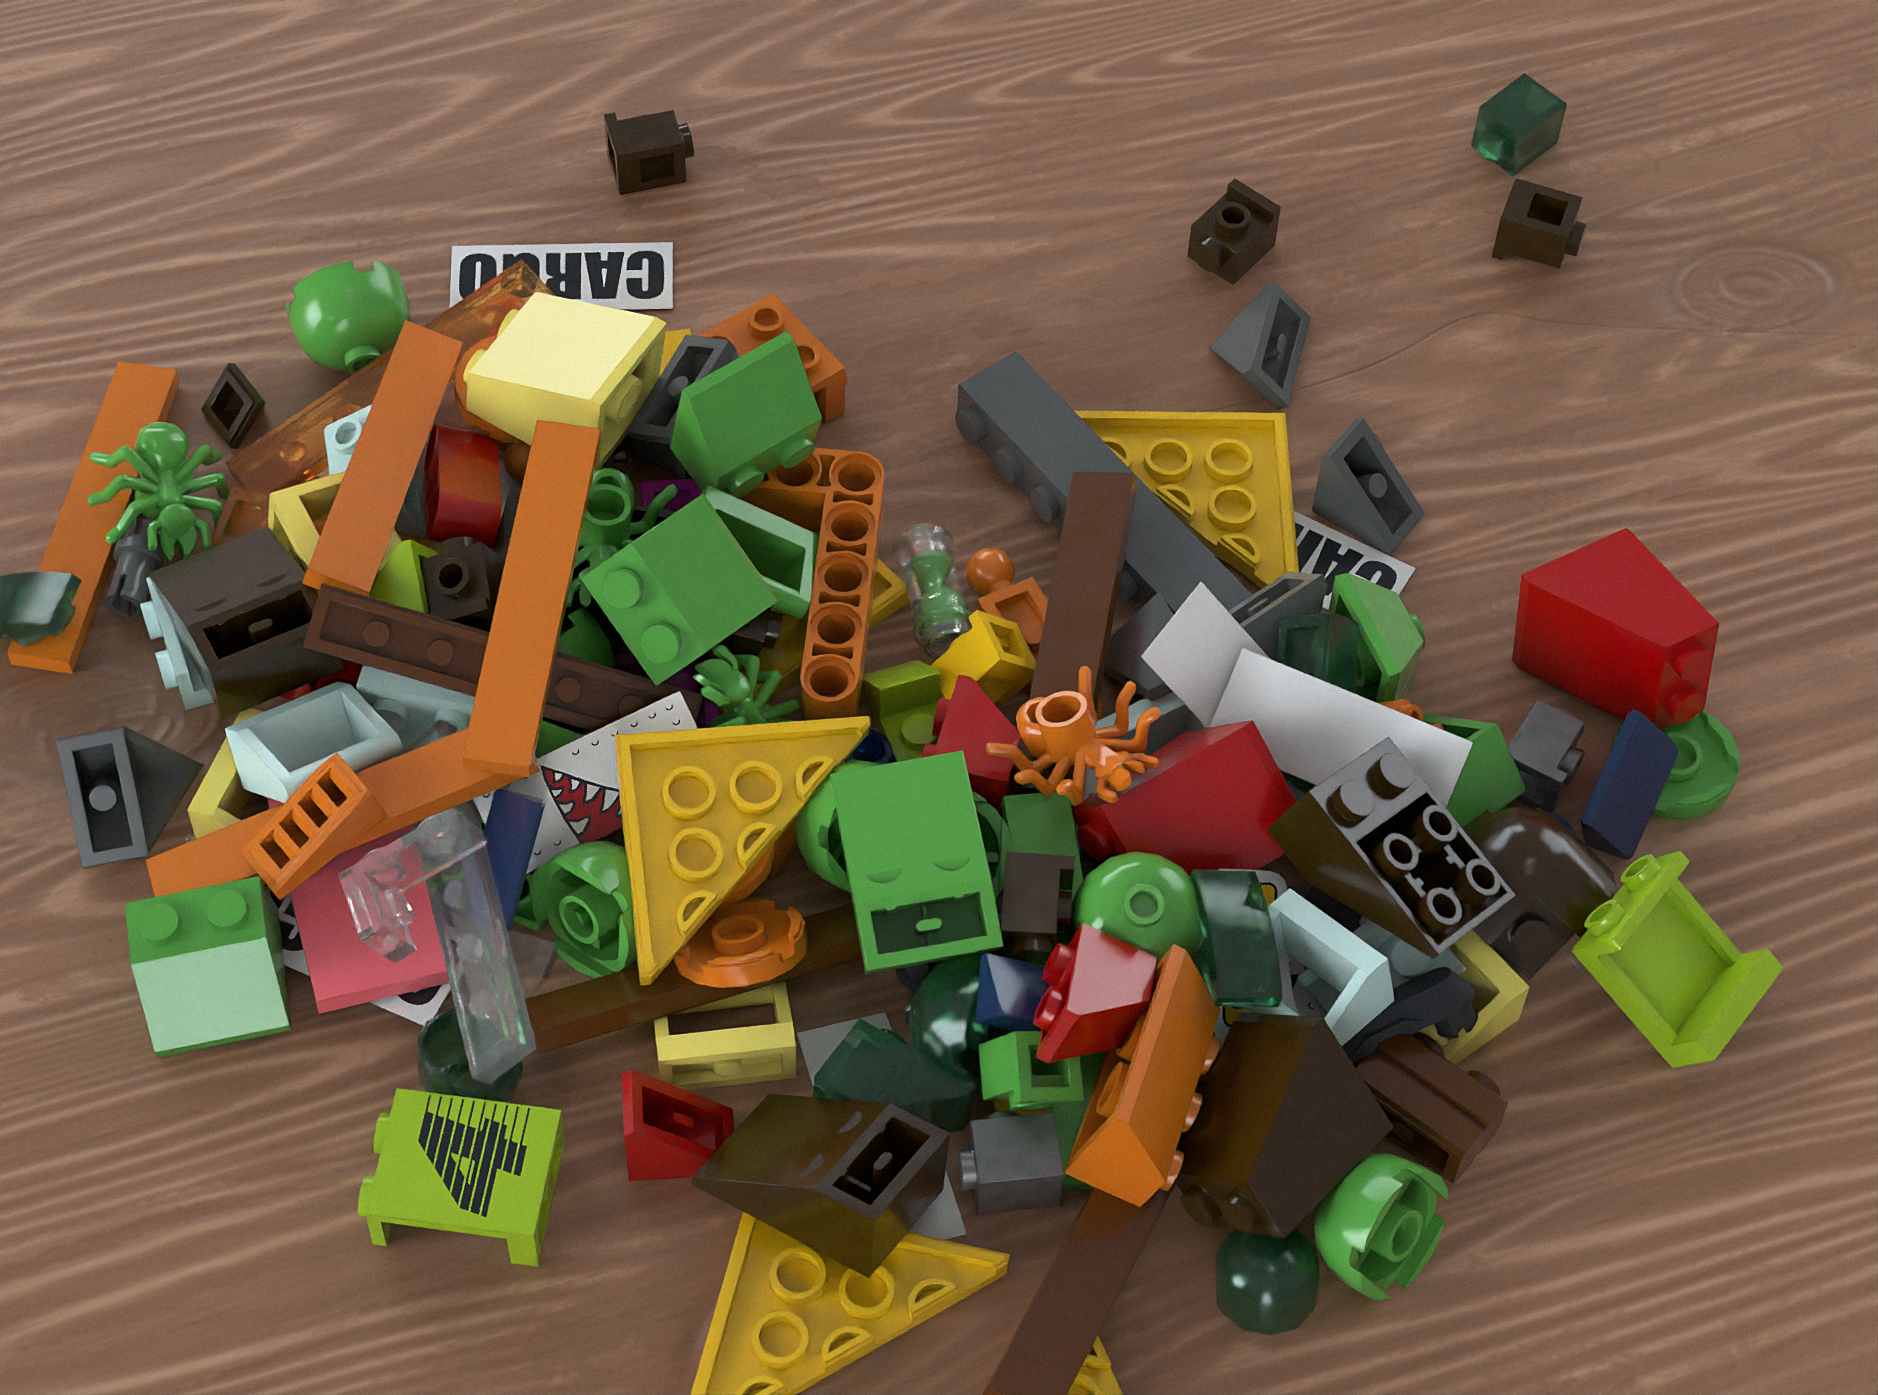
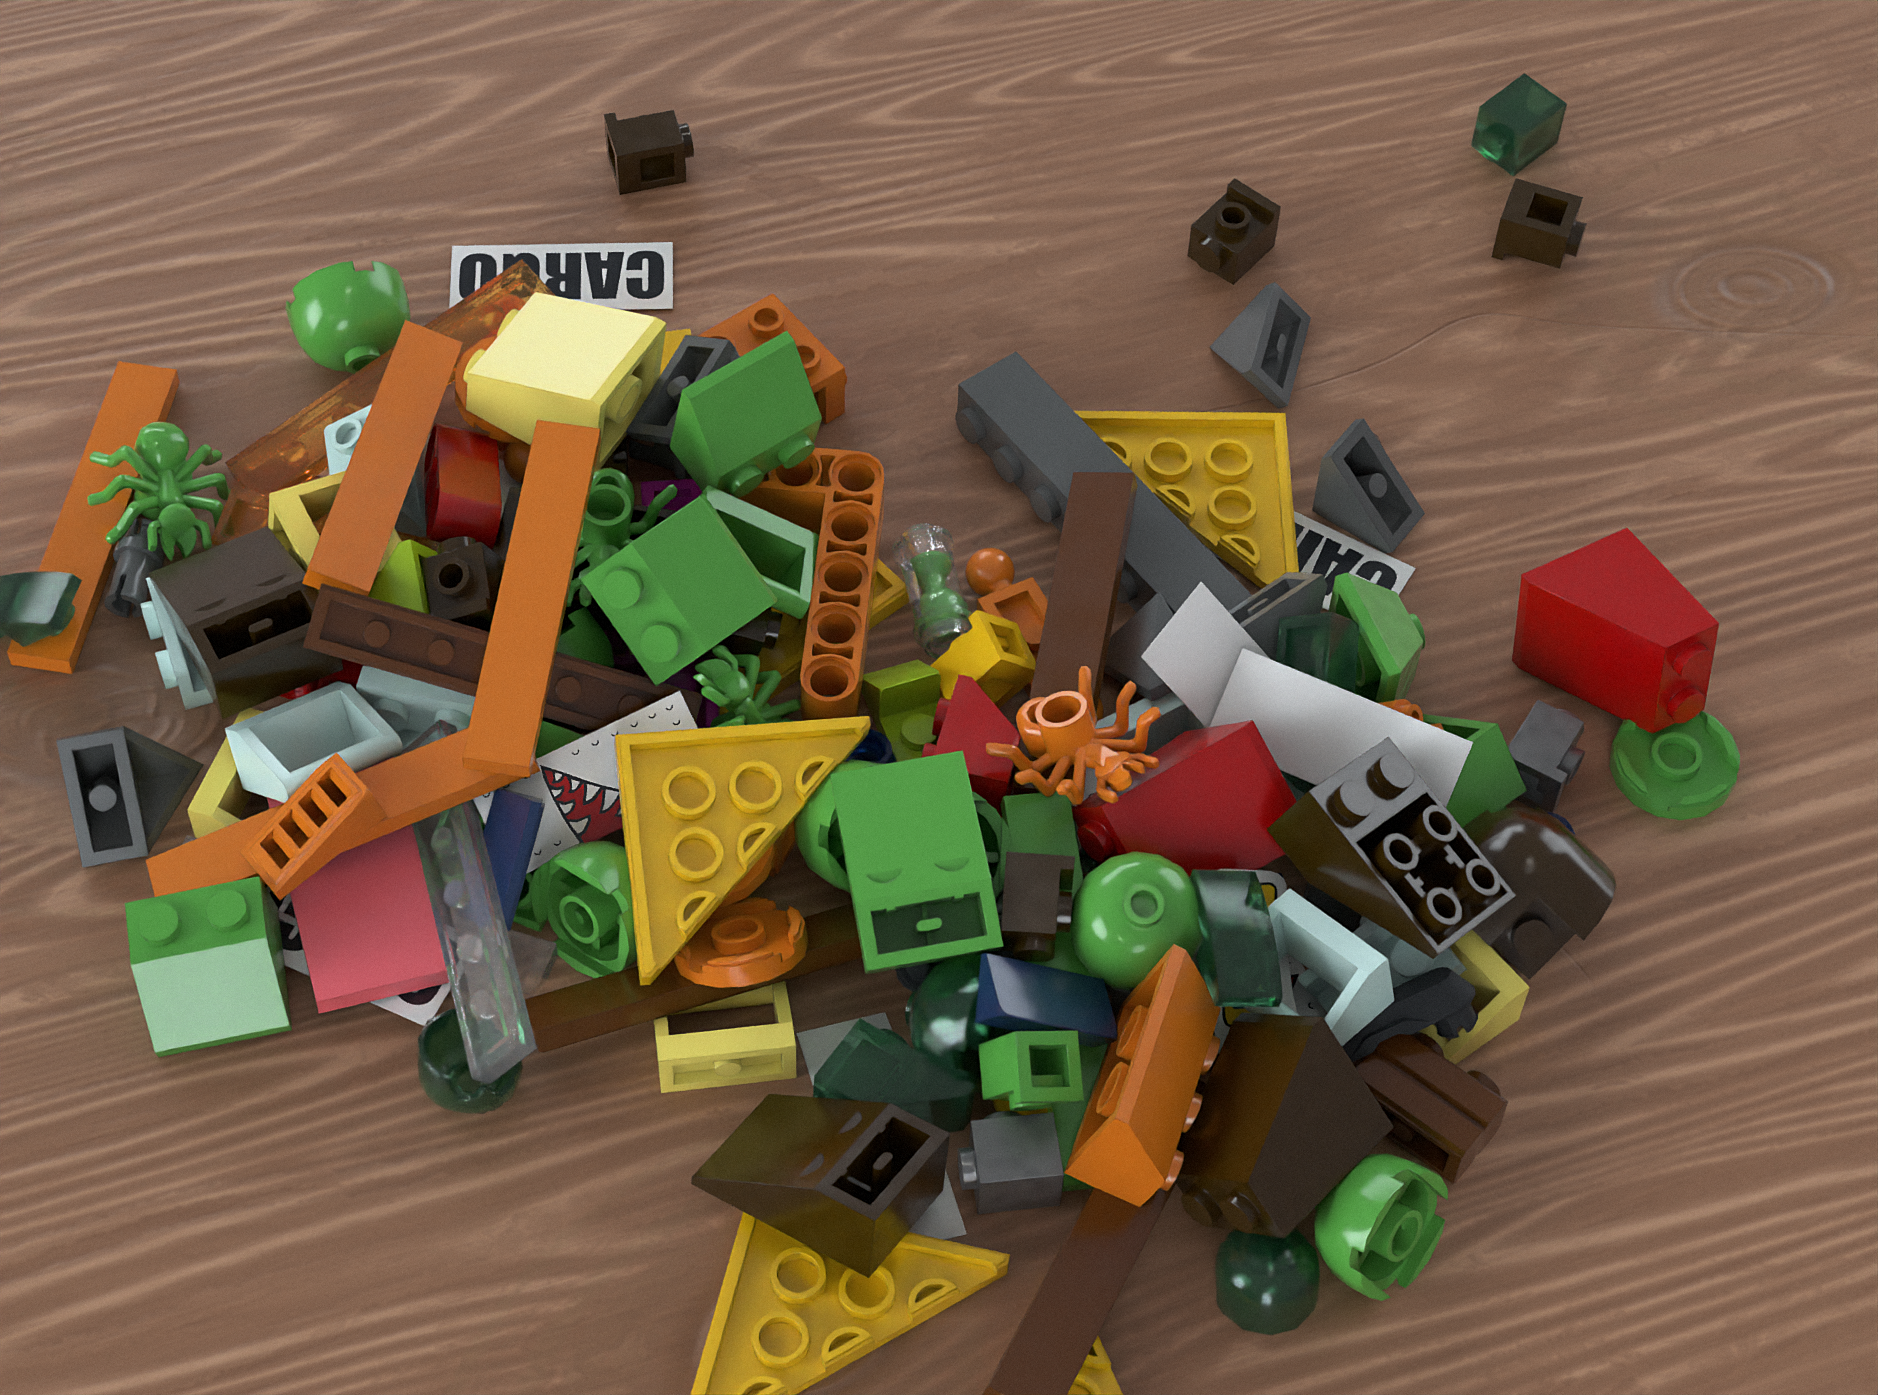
(233, 406): dark brown slope -> none
(382, 876): clear bracket -> none
(465, 1169): lime panel -> none
(669, 1128): red slope -> none
(1092, 995): red slope -> none
(1628, 787): dark blue slope -> none
(1672, 963): lime panel -> none

